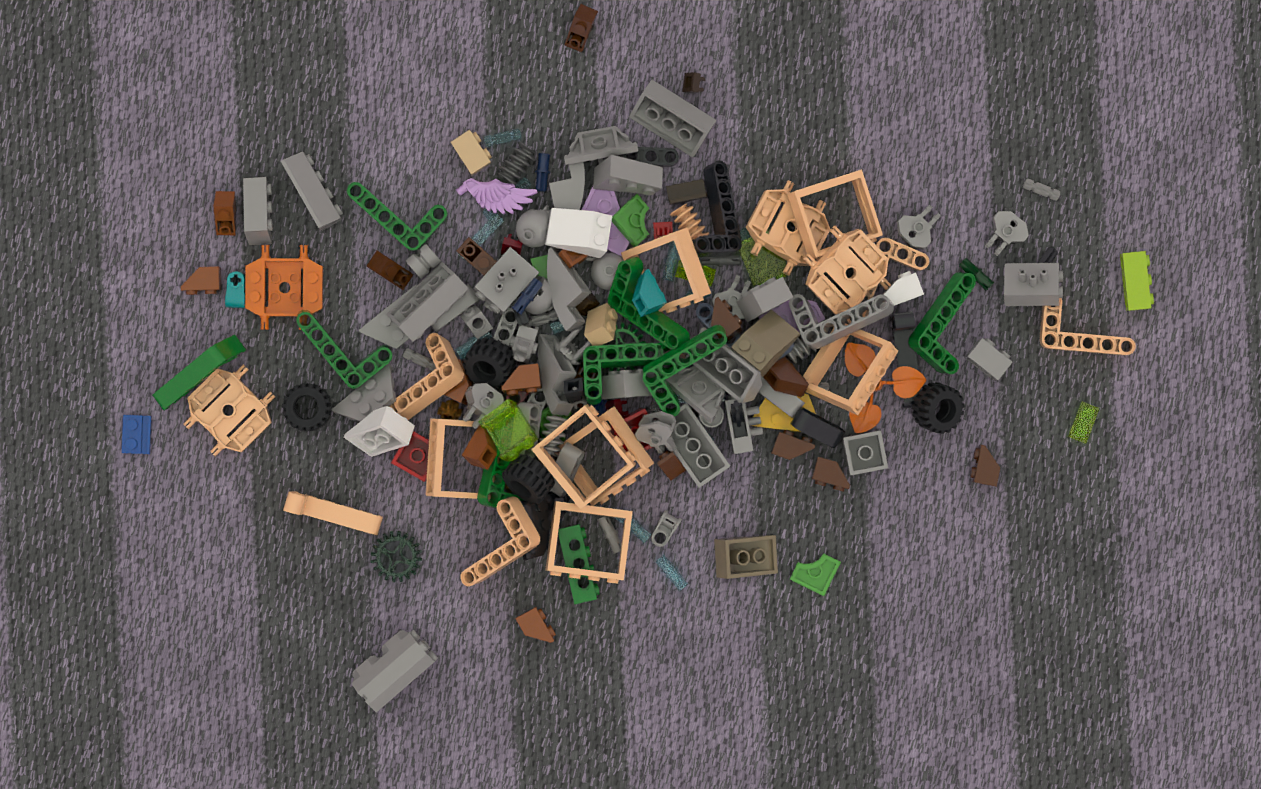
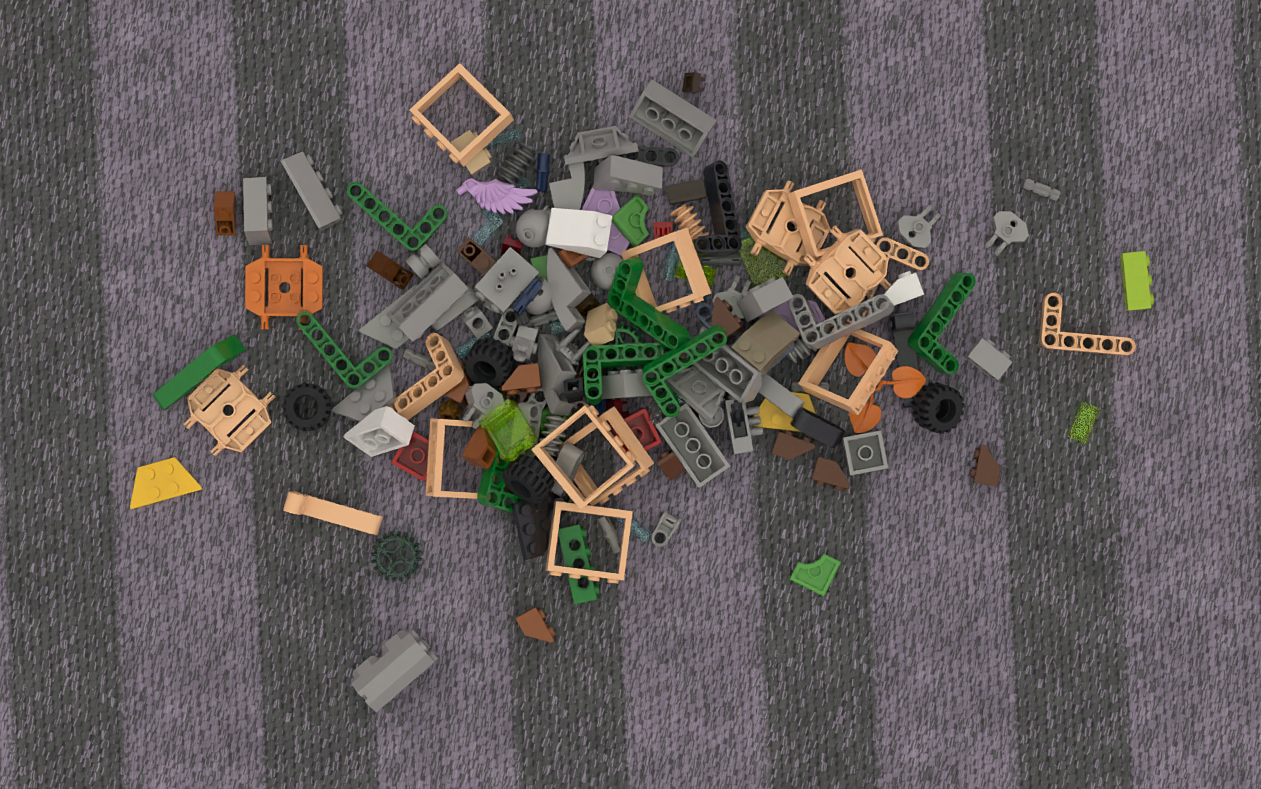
(136, 434): blue plate -> none
(161, 482): none -> yellow wing
(203, 279): dark orange slope -> none
(235, 294): teal piece -> none
(480, 141): none -> light nougat window
(506, 551): light nougat beam -> none
(581, 27): reddish brown slope -> none
(647, 294): teal slope -> none
(657, 432): light grey hinge -> none
(671, 572): clear light blue pin -> none
(745, 556): dark tan slope -> none
(786, 379): reddish brown slope -> none
(984, 281): dark green axle -> none
(1034, 282): light grey piece -> none

